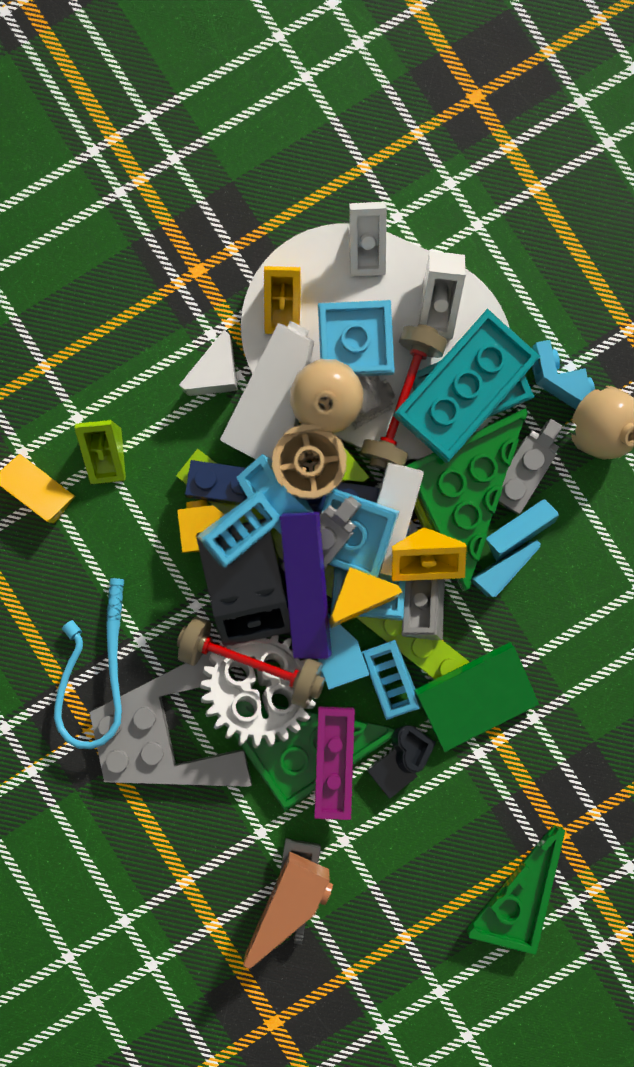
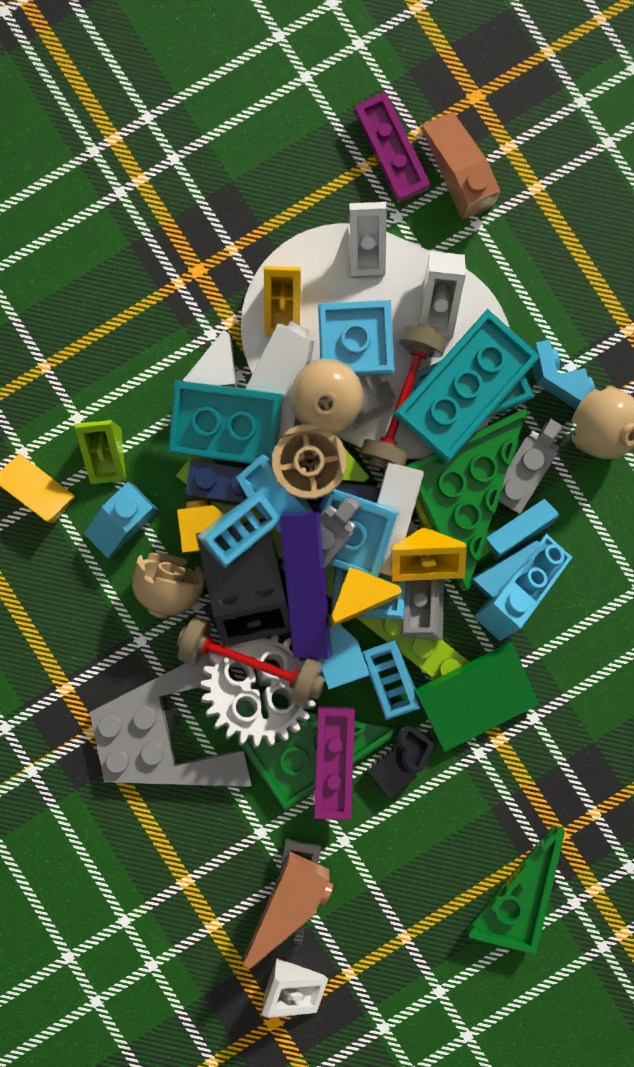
(73, 632): medium azure piece -> none
(120, 519): none -> medium azure slope
(166, 585): none -> tan cylinder
(224, 422): none -> teal tile
(292, 990): none -> white slope
(391, 147): none -> magenta plate
(461, 165): none -> nougat slope
(523, 593): none -> medium azure slope

